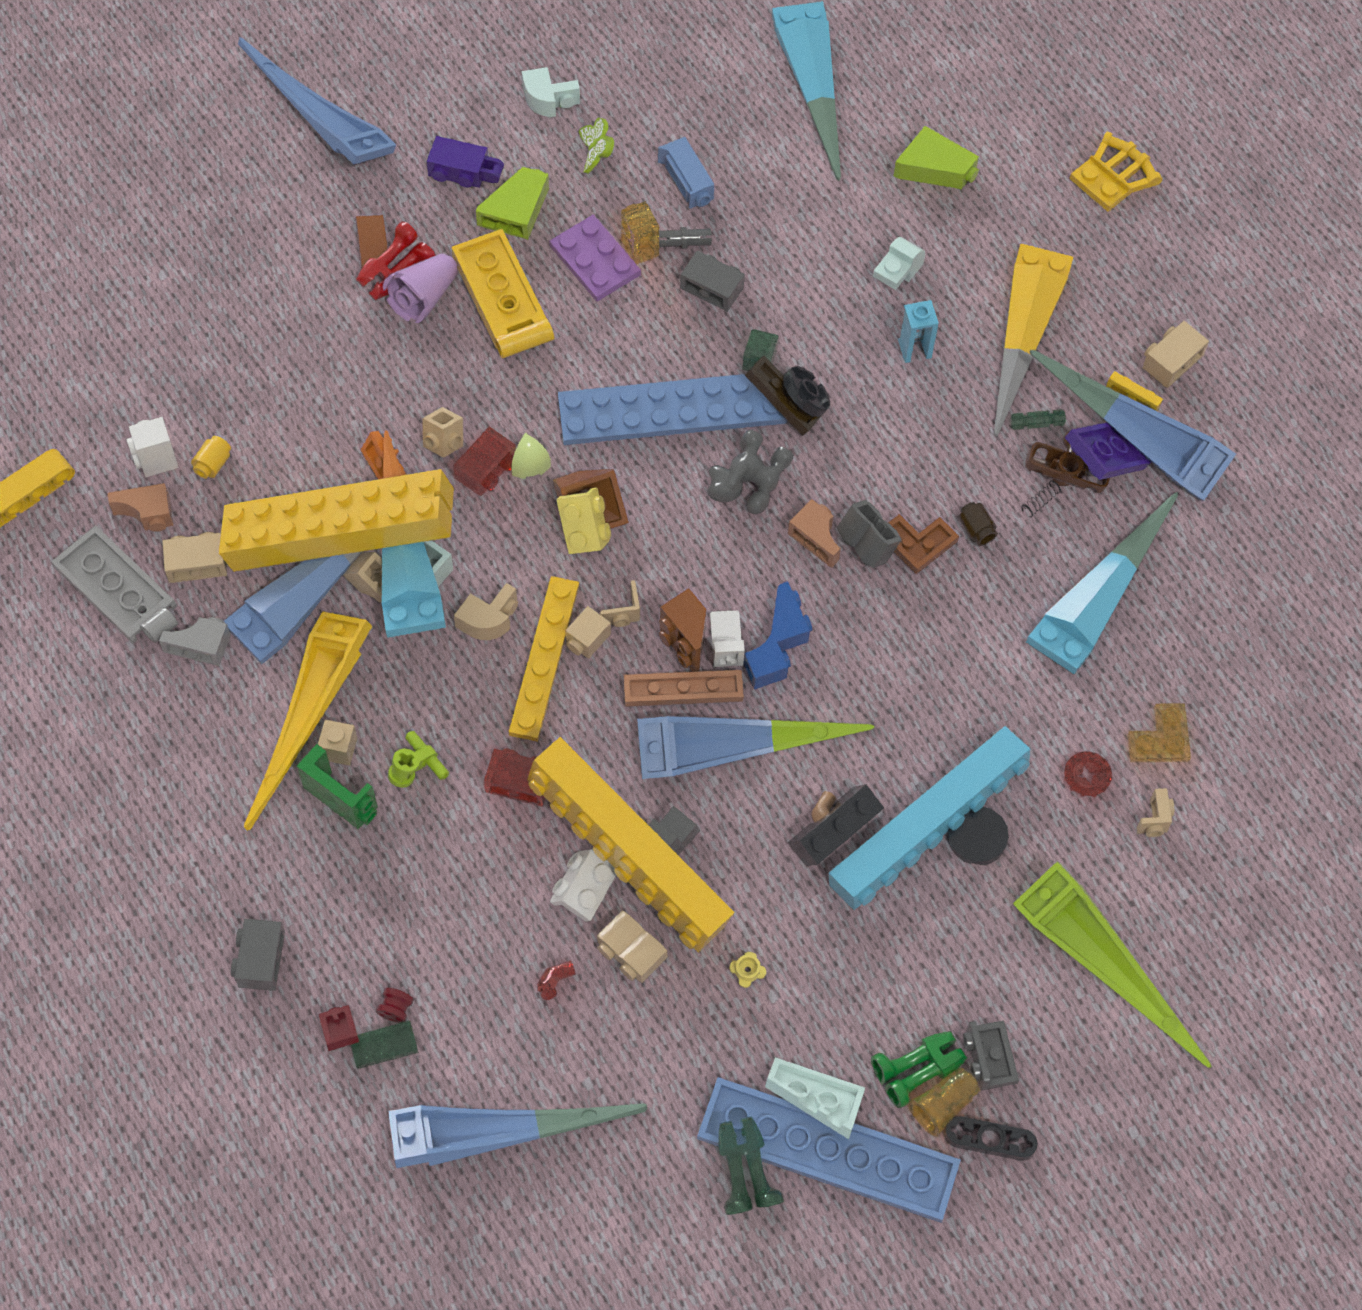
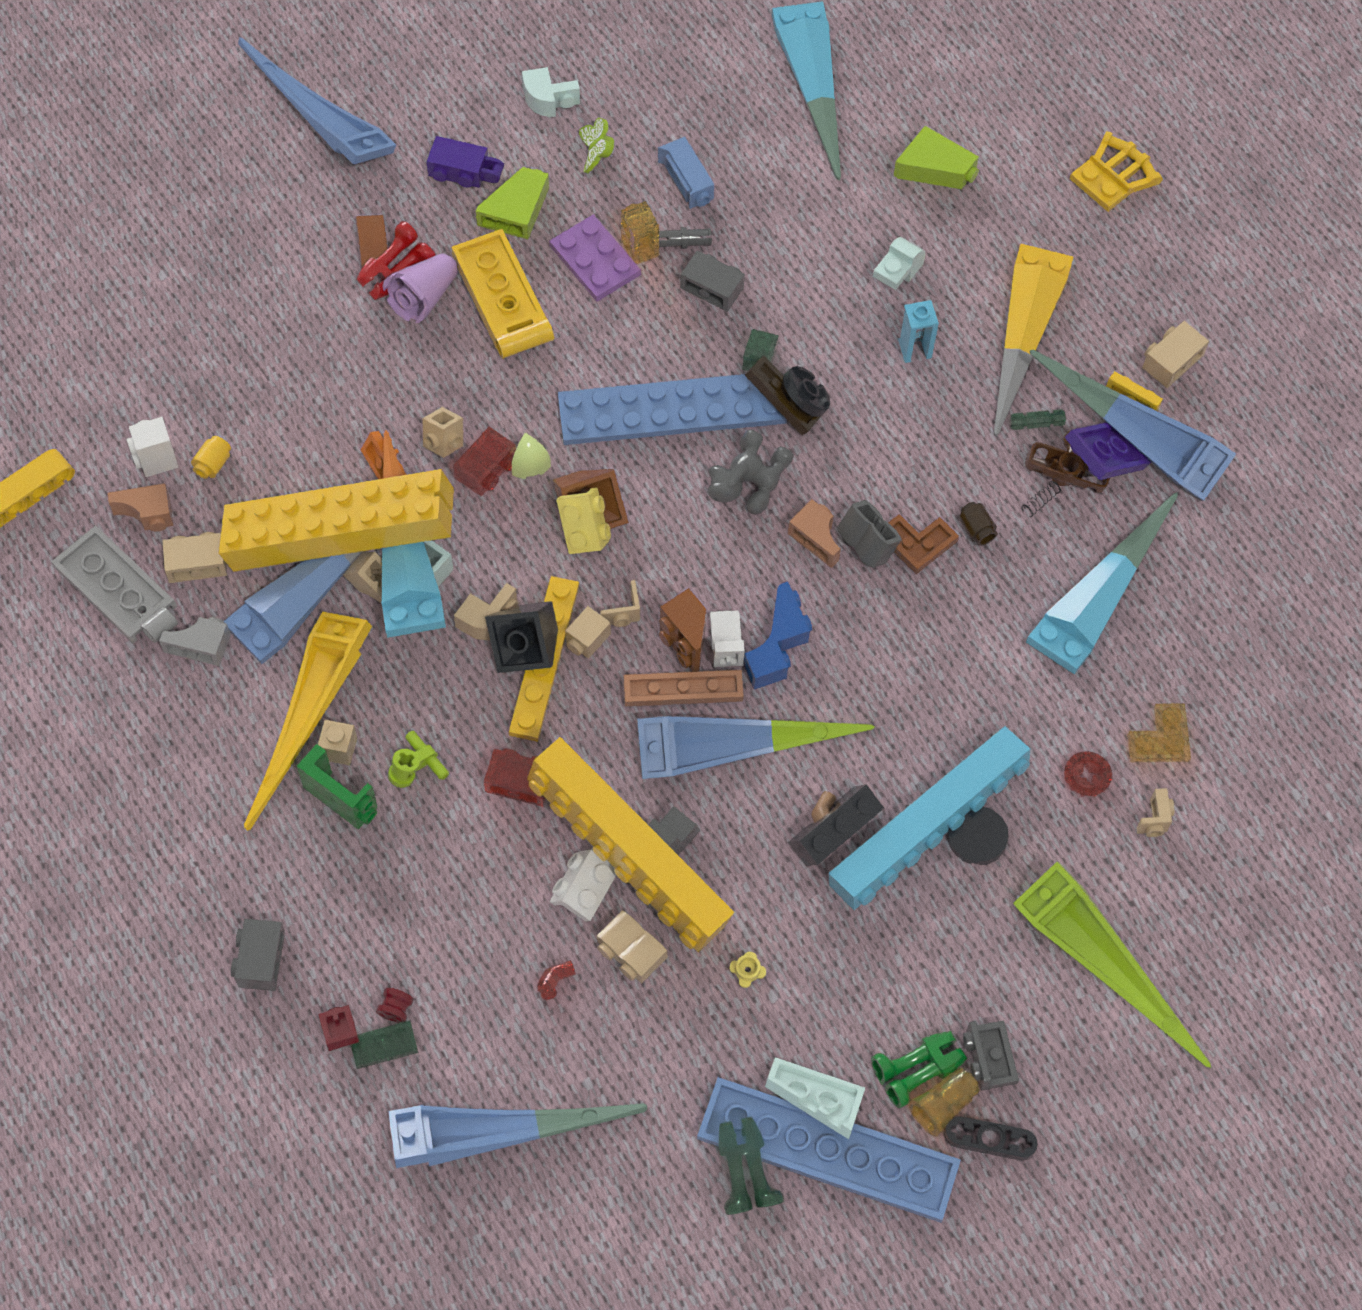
(523, 637): none -> black slope

